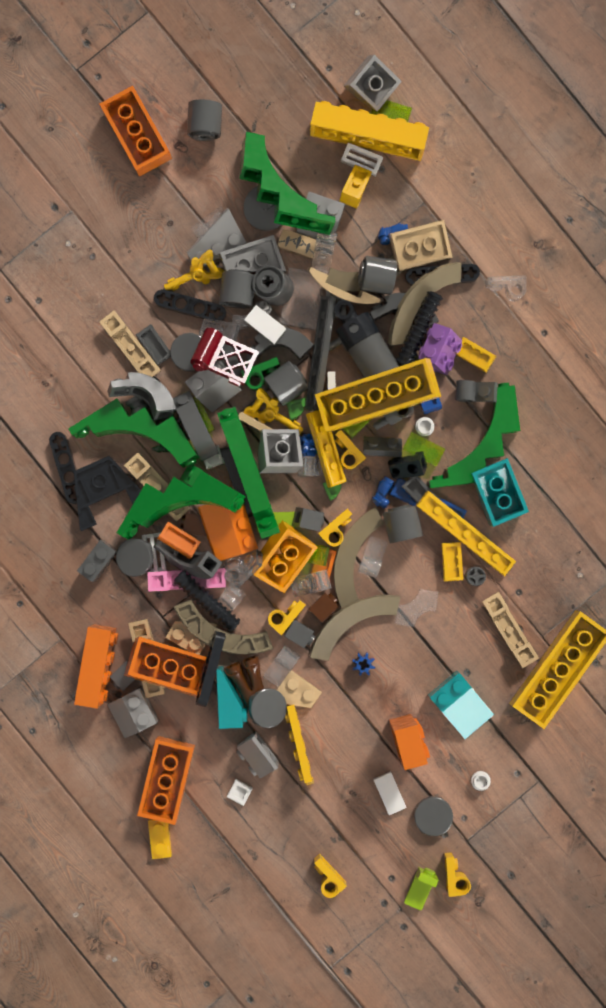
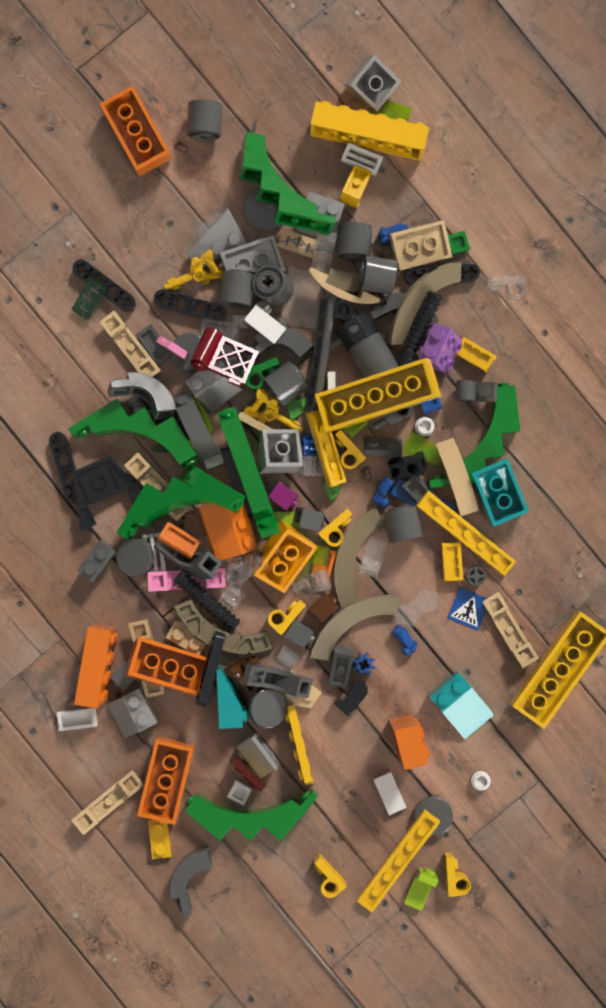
(77, 719): none -> white tile
(89, 298): none -> clear green tile
(106, 282): none -> black beam
(107, 802): none -> tan slope
(183, 354): none -> bright pink tile
(192, 863): none -> dark grey arch
(247, 774): none -> clear red tile
(276, 819): none -> green arch
(277, 679): none -> dark grey arch
(284, 497): none -> magenta brick
(341, 666): none -> dark grey plate
(352, 698): none -> black leg
(354, 241): none -> dark grey piece
(398, 860): none -> yellow tile
(404, 638): none -> blue arm
(457, 476): none -> tan slope
(458, 243): none -> green tile
(468, 609): none -> blue sticker

